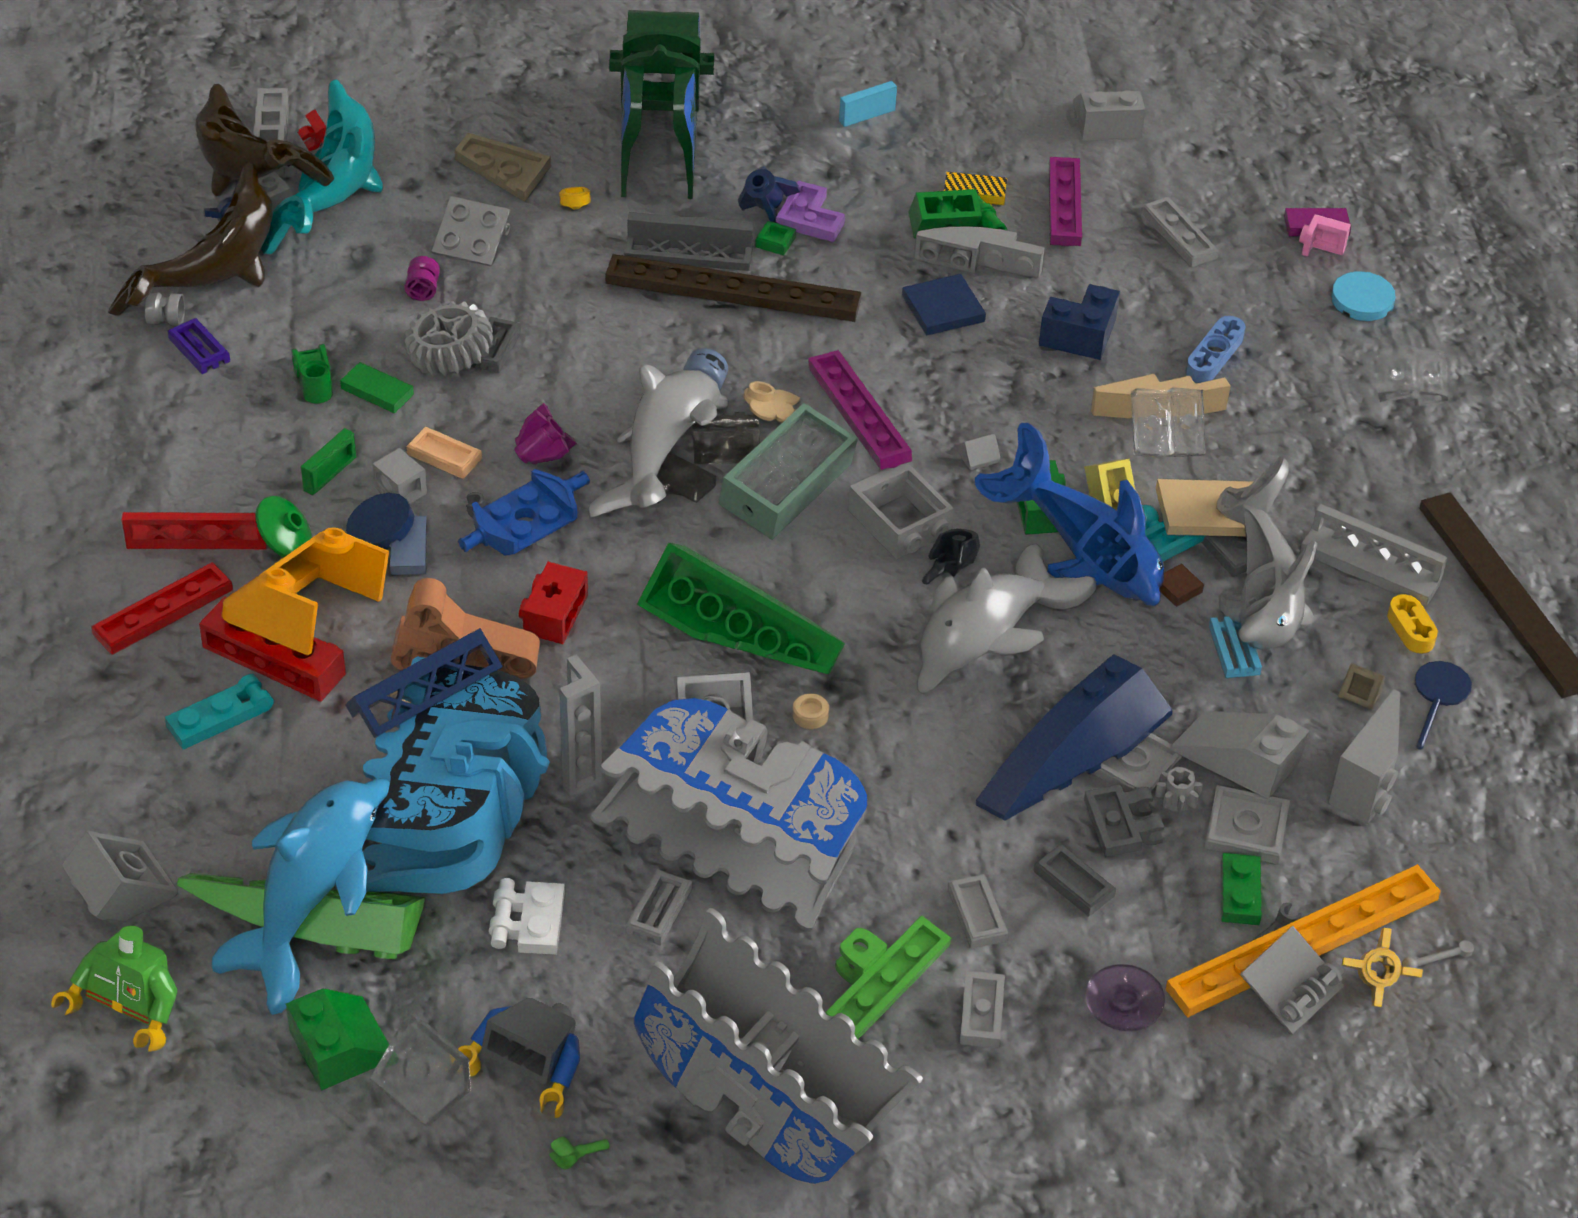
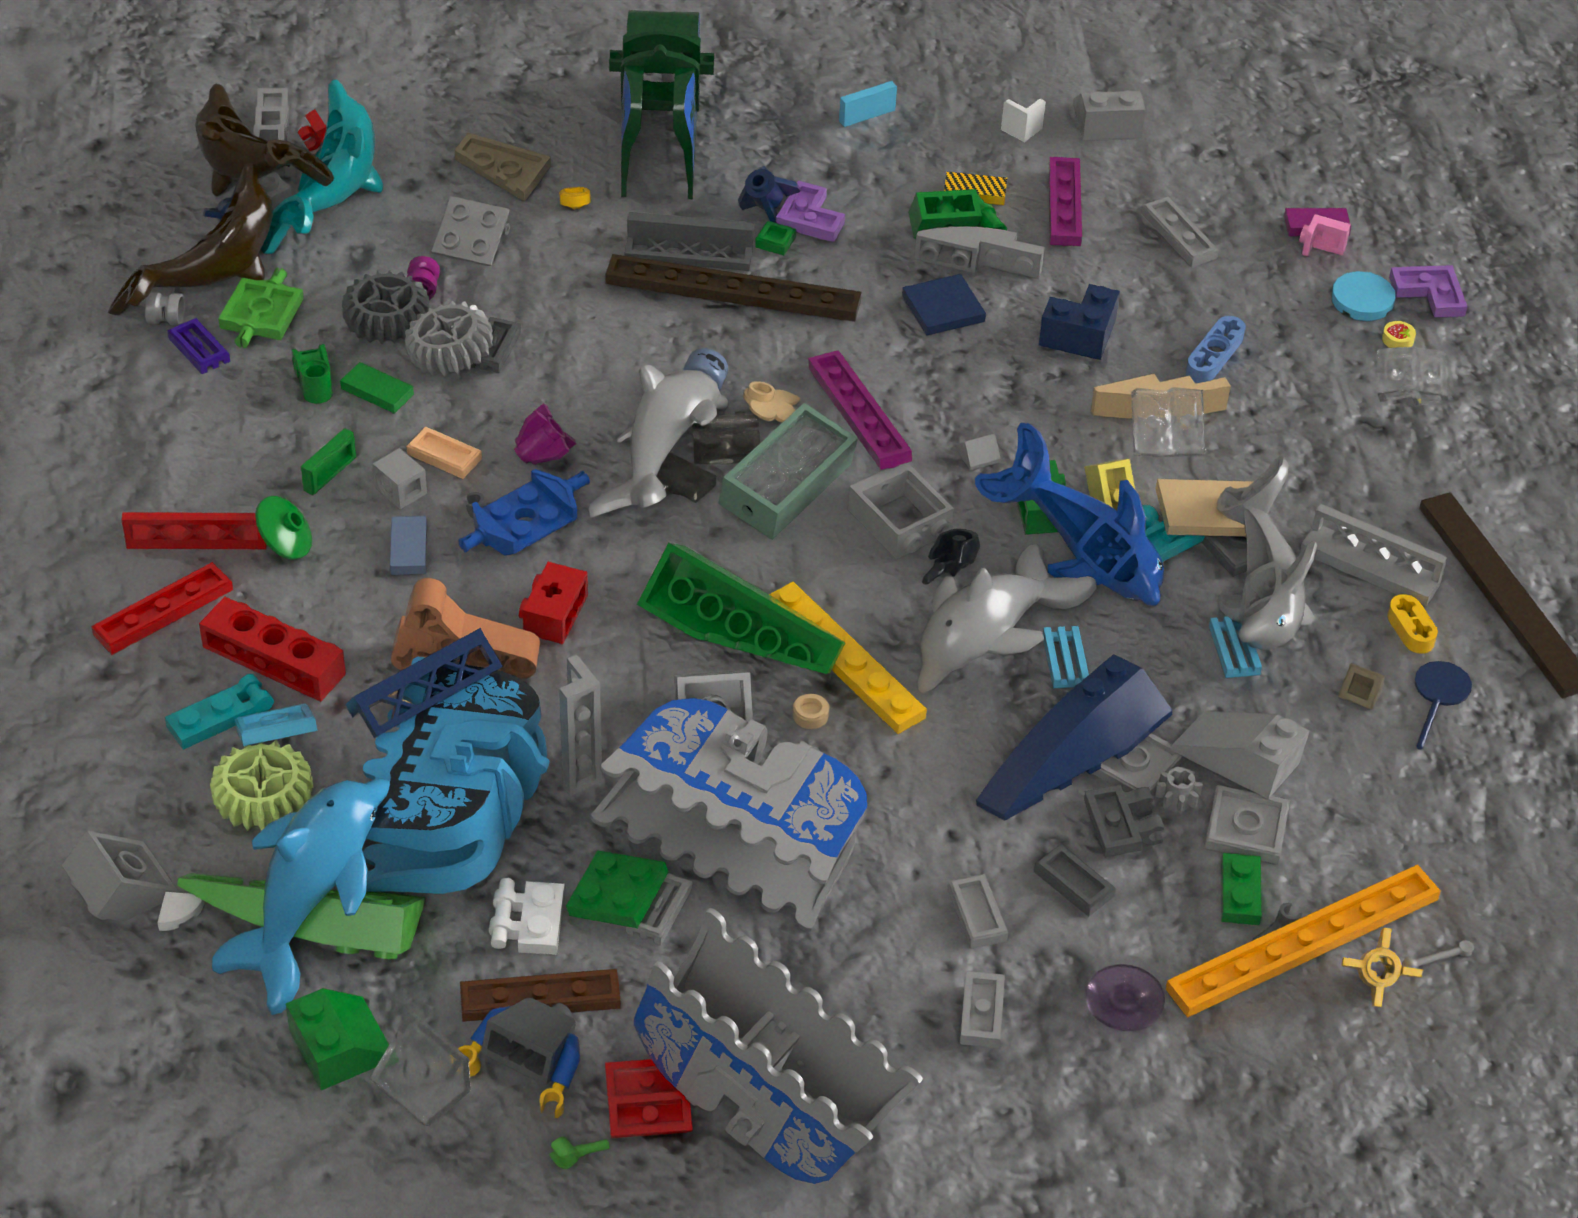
(128, 979): bright green torso -> none
(178, 909): none -> white tile
(260, 784): none -> yellowish green gear
(261, 308): none -> bright green plate
(270, 600): light orange windscreen -> none
(275, 724): none -> medium azure tile
(381, 519): dark blue tile -> none
(383, 306): none -> dark grey gear
(576, 990): none -> reddish brown tile
(617, 889): none -> green plate
(644, 1101): none -> red slope
(858, 668): none -> yellow plate
(882, 974): bright green plate -> none
(1022, 121): none -> white panel
(1063, 638): none -> medium azure tile
(1180, 585): reddish brown tile -> none
(1293, 979): light grey hinge -> none
(1368, 765): light grey slope -> none
(1398, 334): none -> light yellow tile
(1435, 283): none -> medium lavender plate

